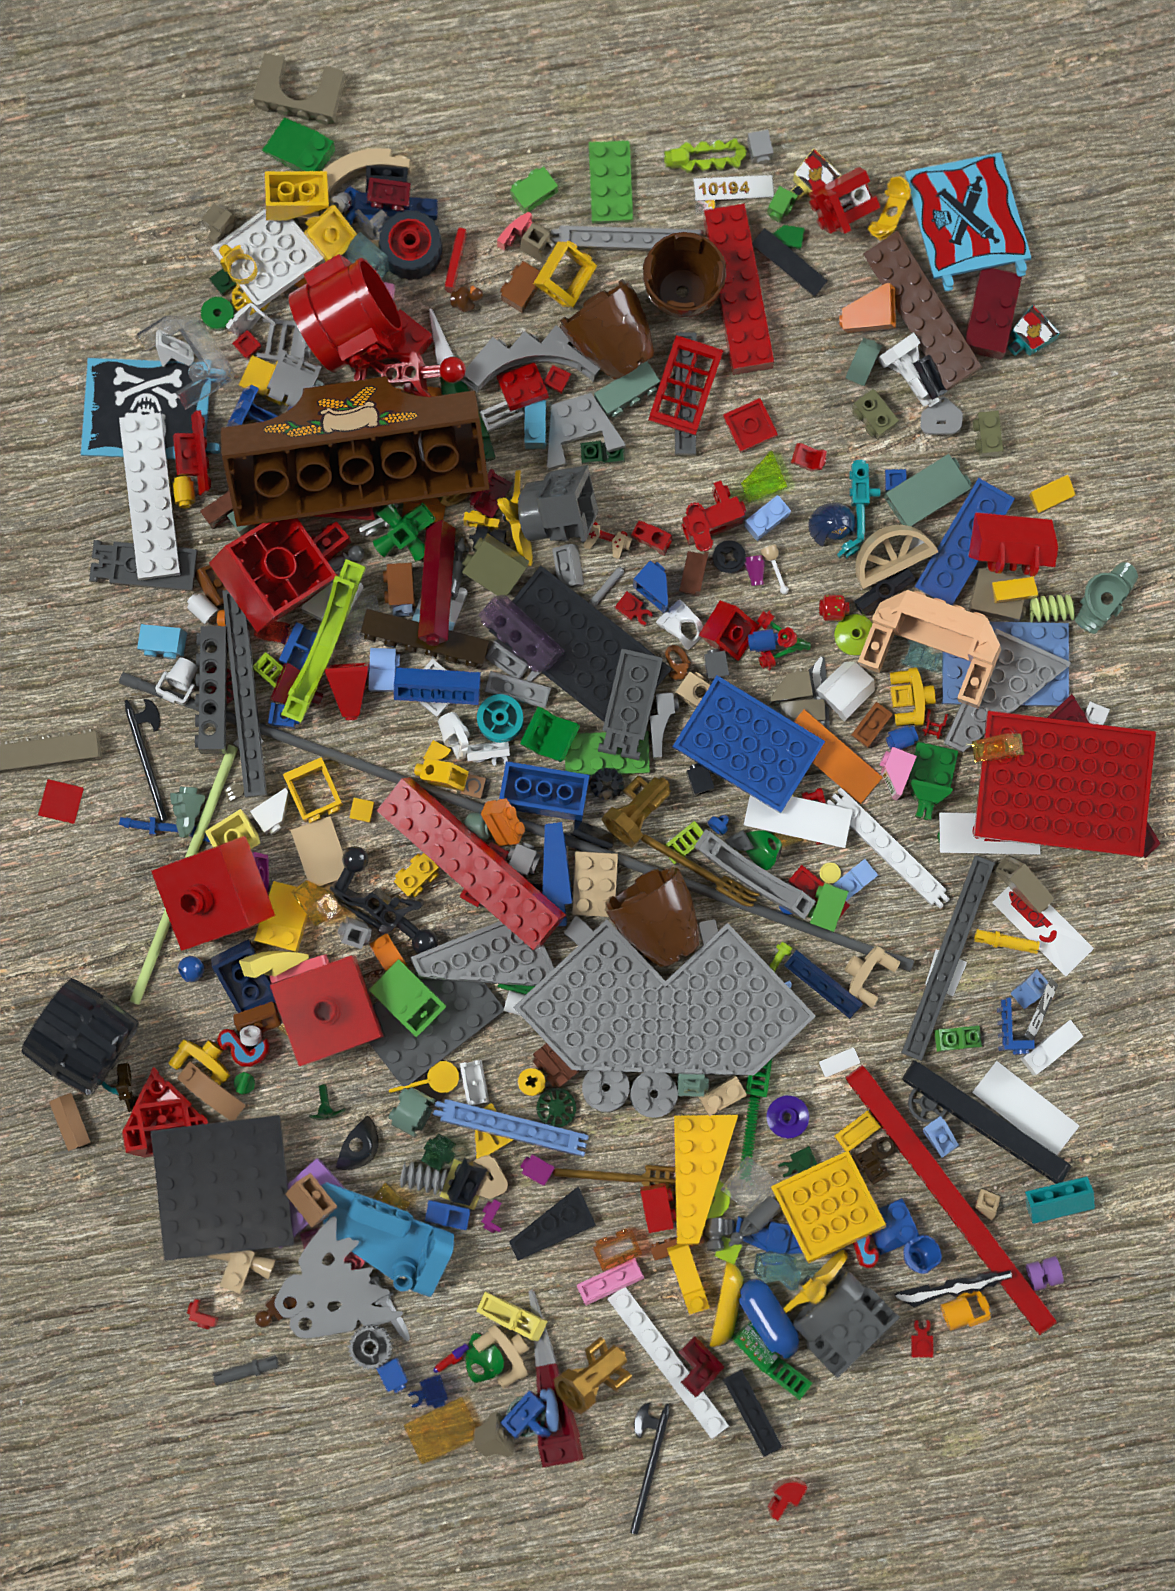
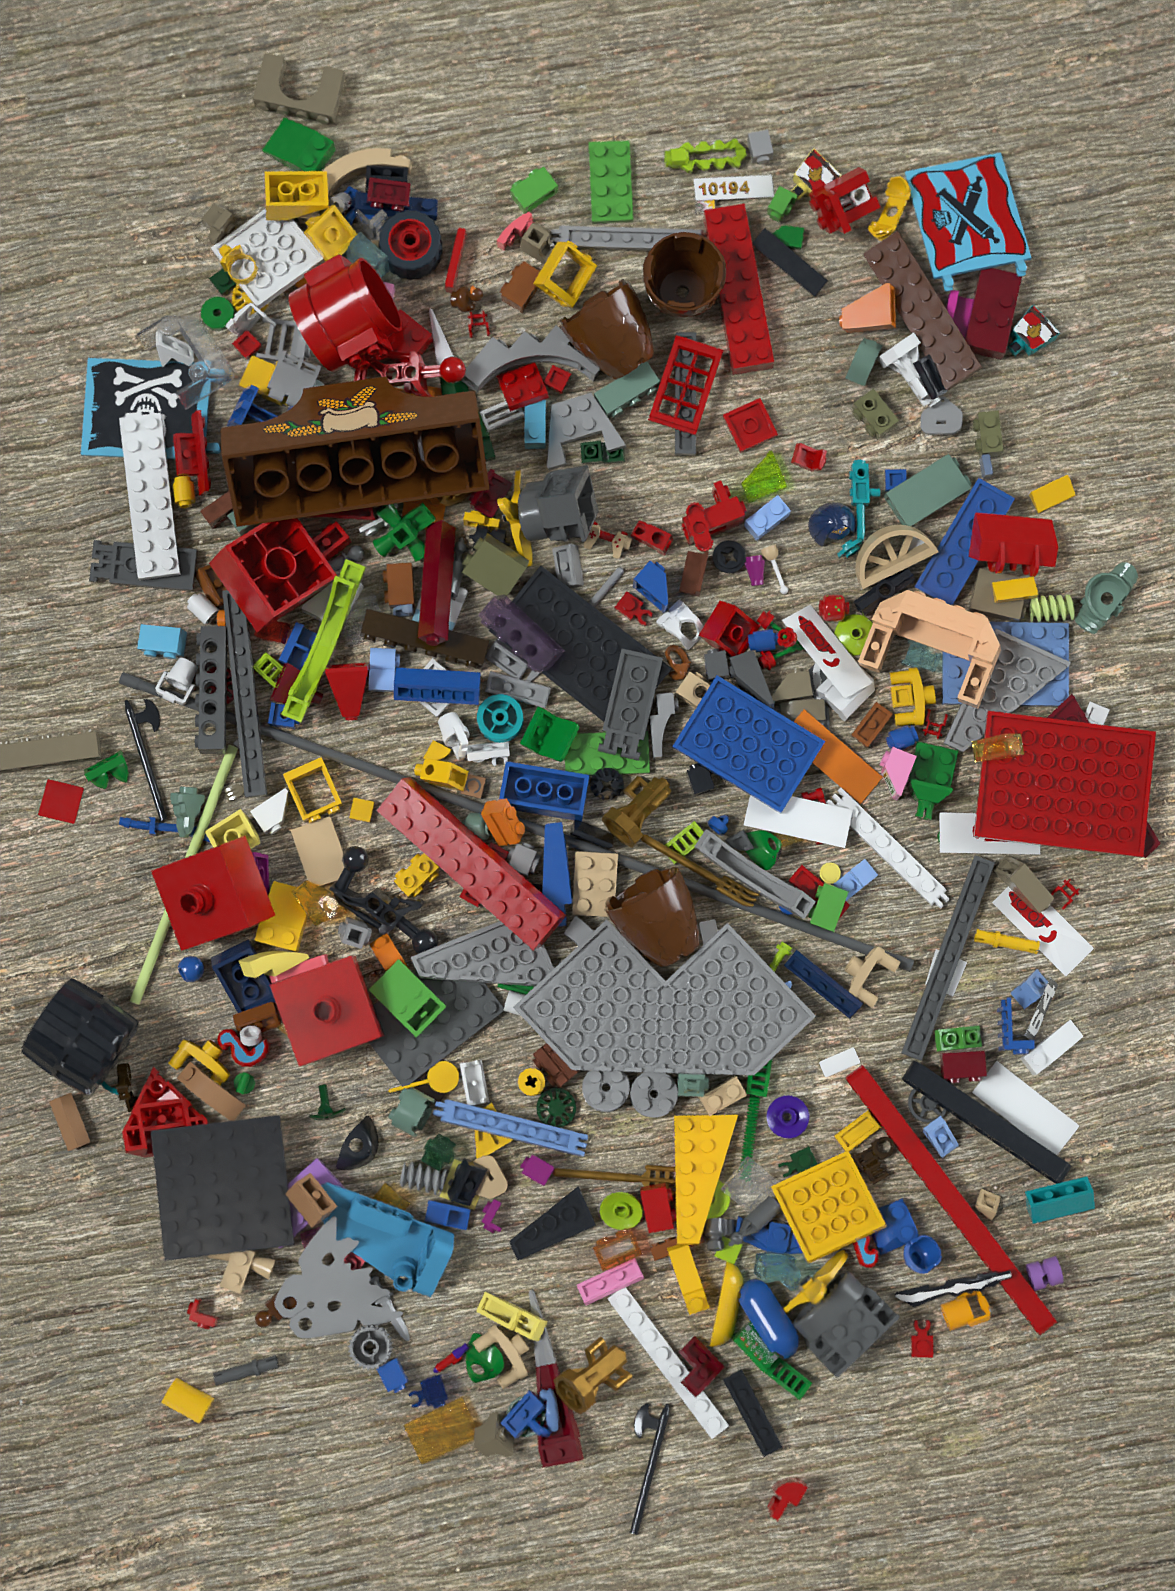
(114, 764): none -> green tile
(187, 1400): none -> yellow brick
(474, 316): none -> red piece
(621, 1217): none -> lime dish
(750, 677): none -> dark grey slope
(827, 652): none -> white sticker
(959, 310): none -> dark pink panel
(963, 1065): none -> dark red brick
(986, 466): none -> sand blue tile
(1075, 891): none -> red piece

